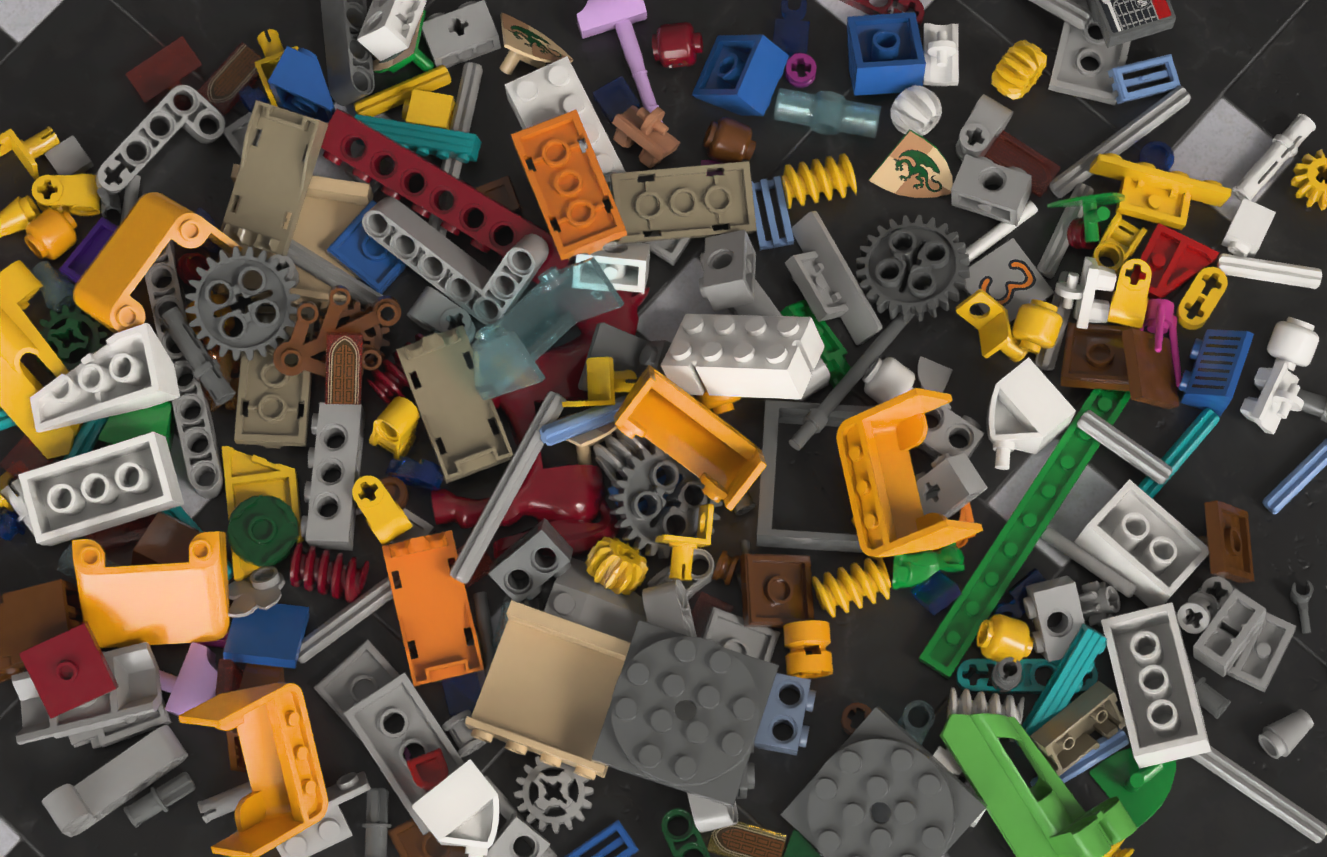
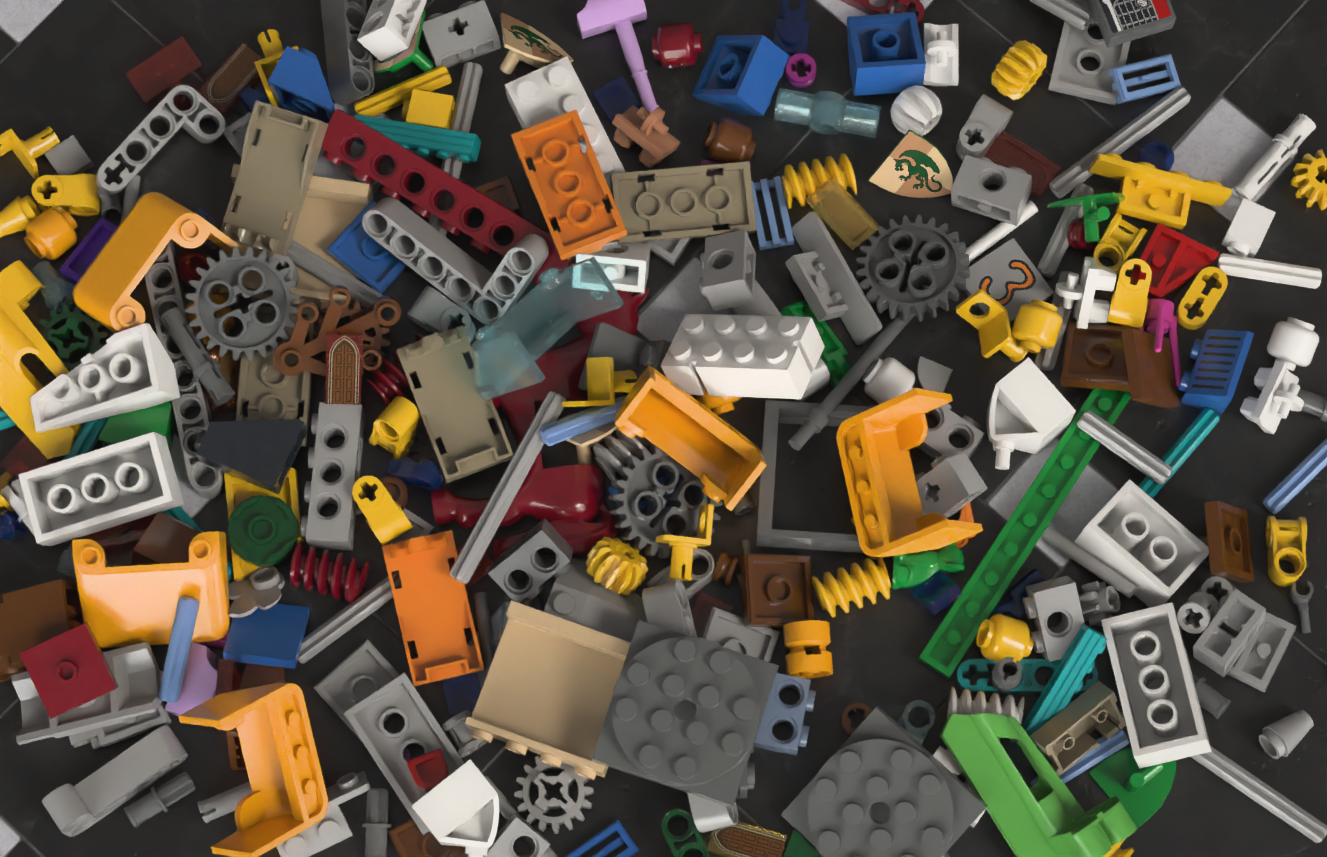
(178, 649): none -> medium blue axle
(252, 450): none -> black slope
(842, 213): none -> clear yellow tile
(1286, 542): none -> yellow piece

